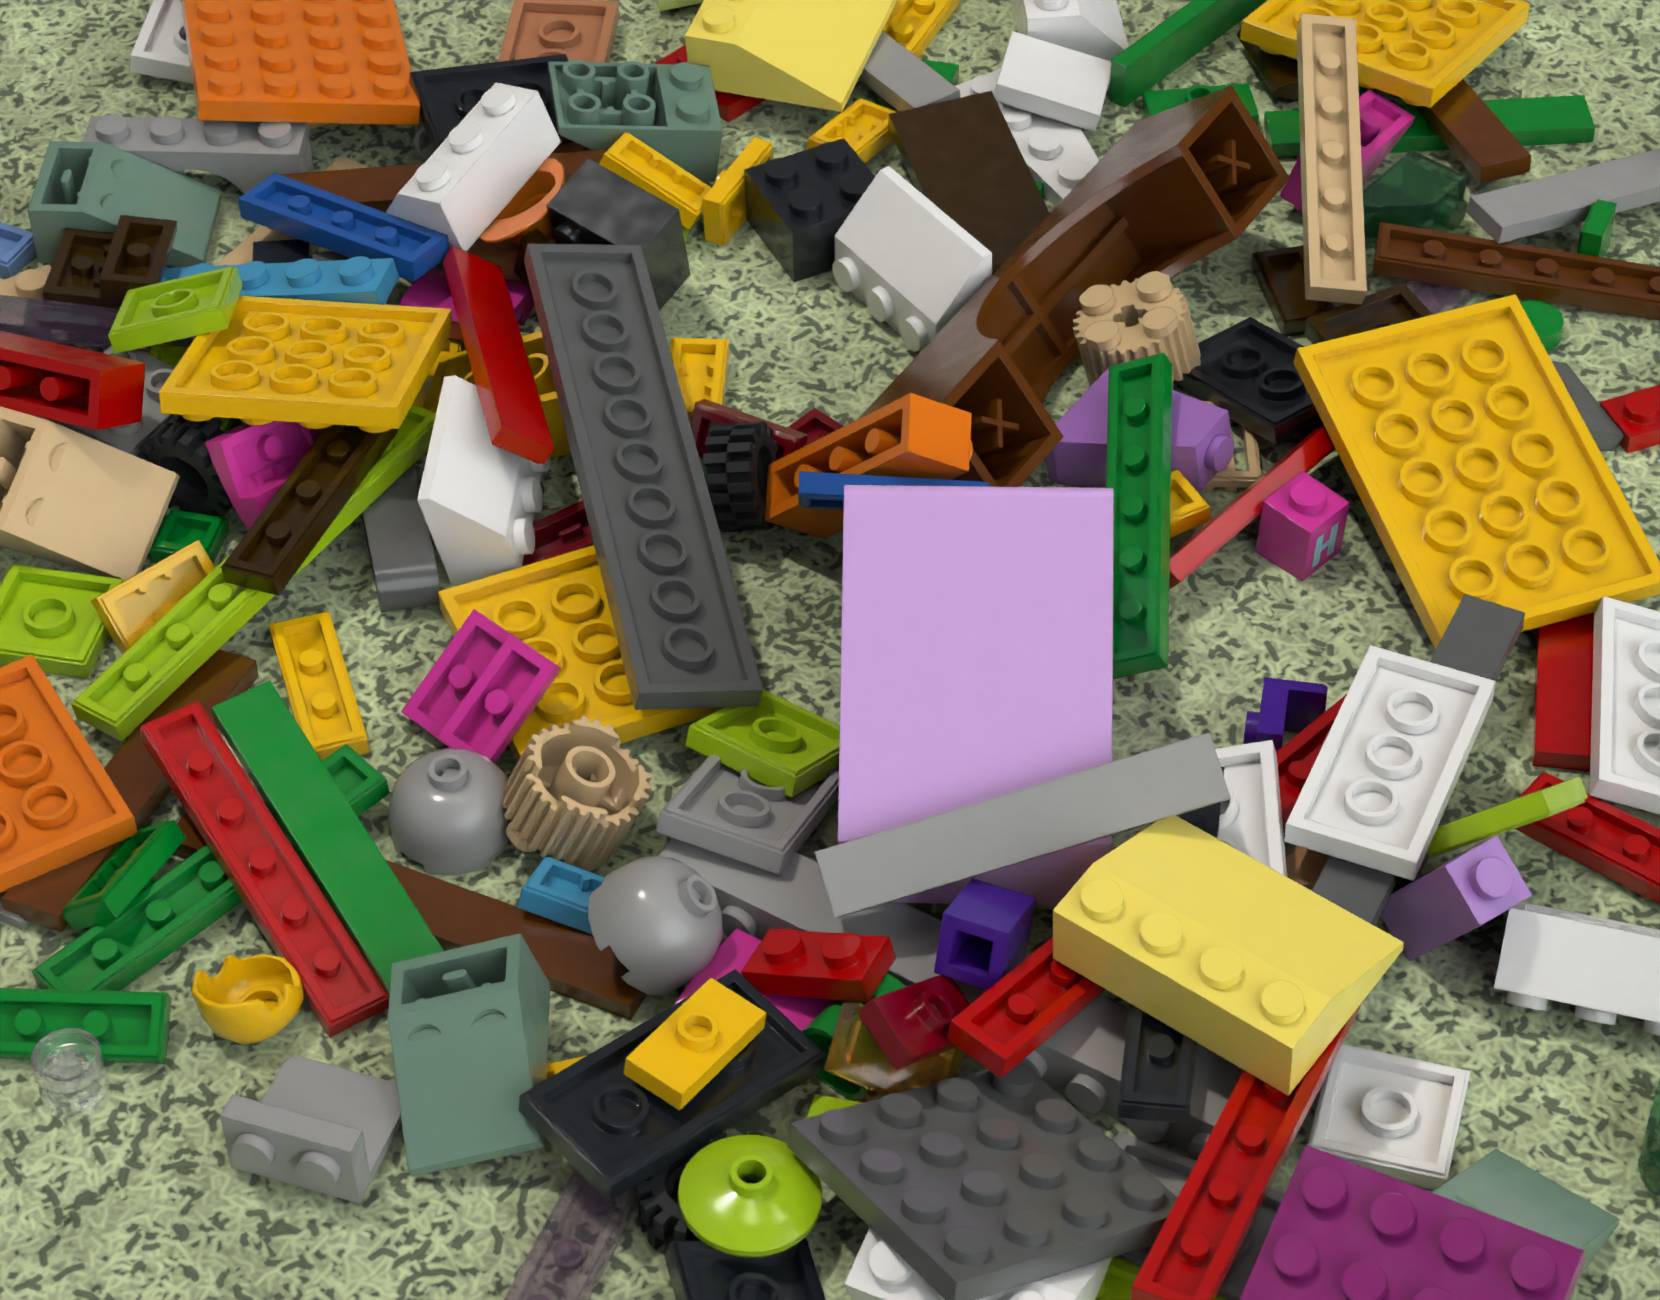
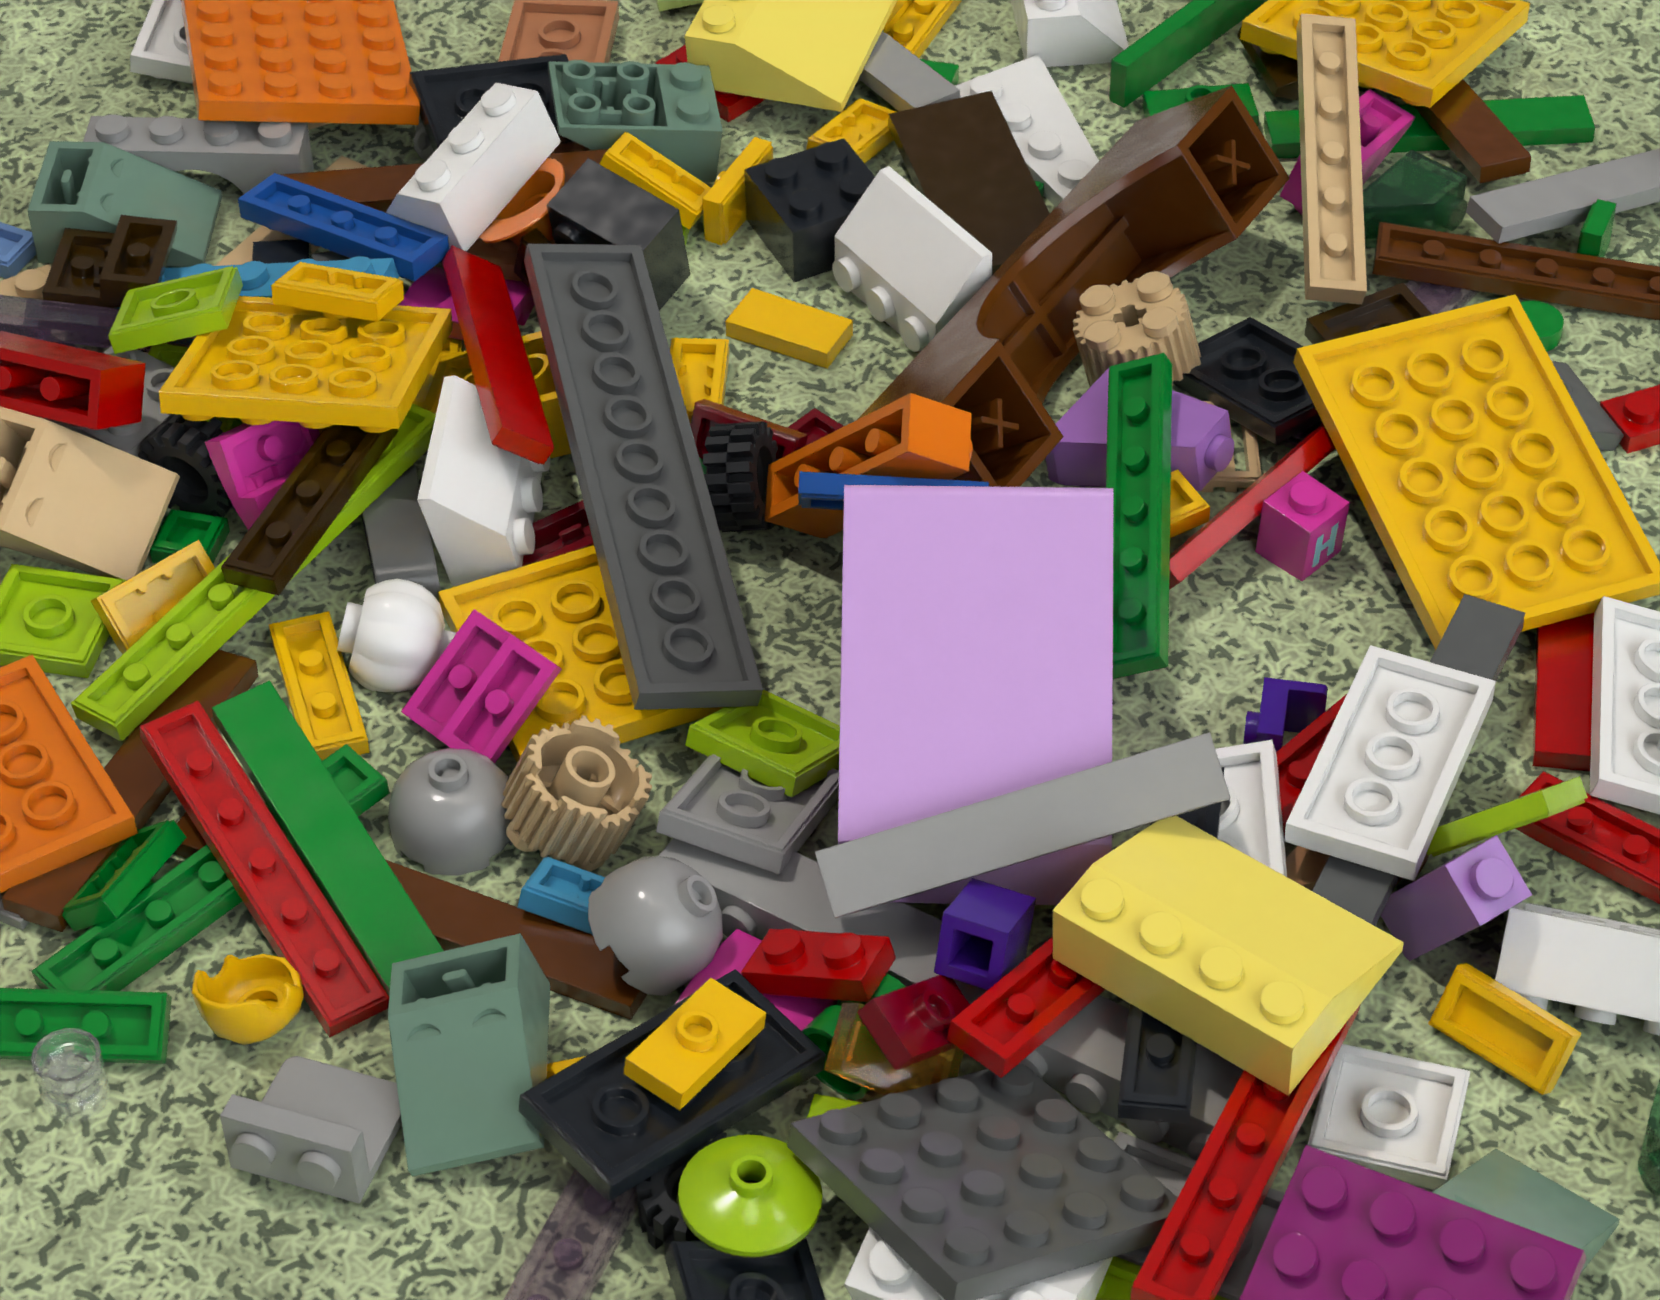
(338, 292): none -> yellow plate
(393, 636): none -> white plant
(789, 328): none -> yellow tile
(1053, 81): white tile -> none
(1283, 285): dark brown tile -> none
(1504, 1028): none -> yellow tile

